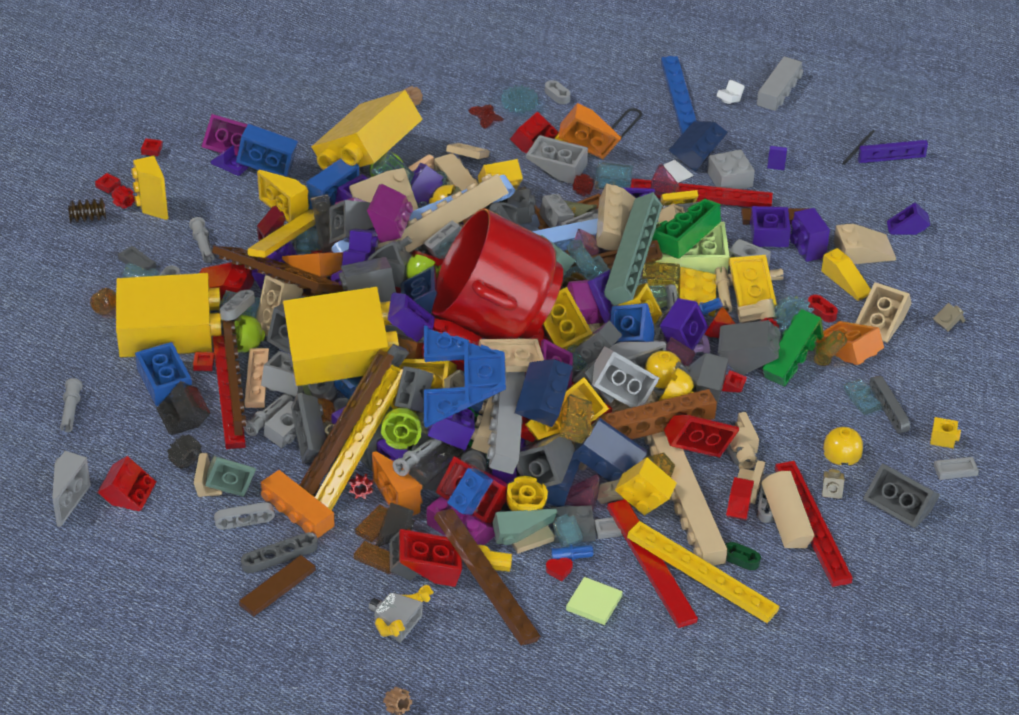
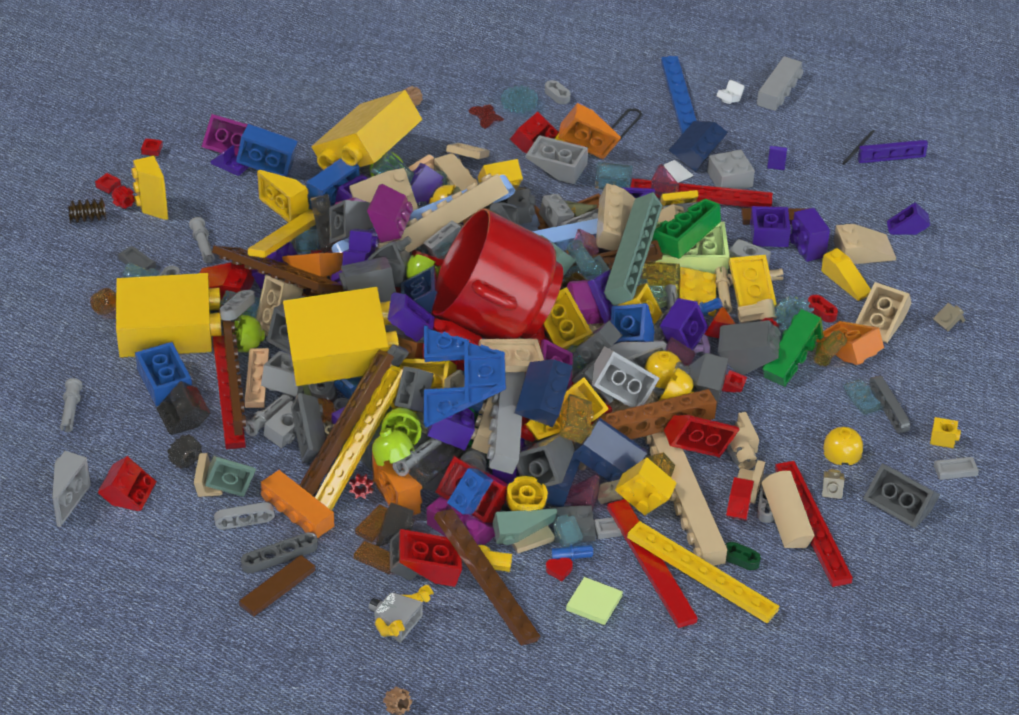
(203, 361): red plate -> none
(271, 222): dark red slope -> none
(391, 446): none -> lime cylinder
(583, 184): clear red gear -> none

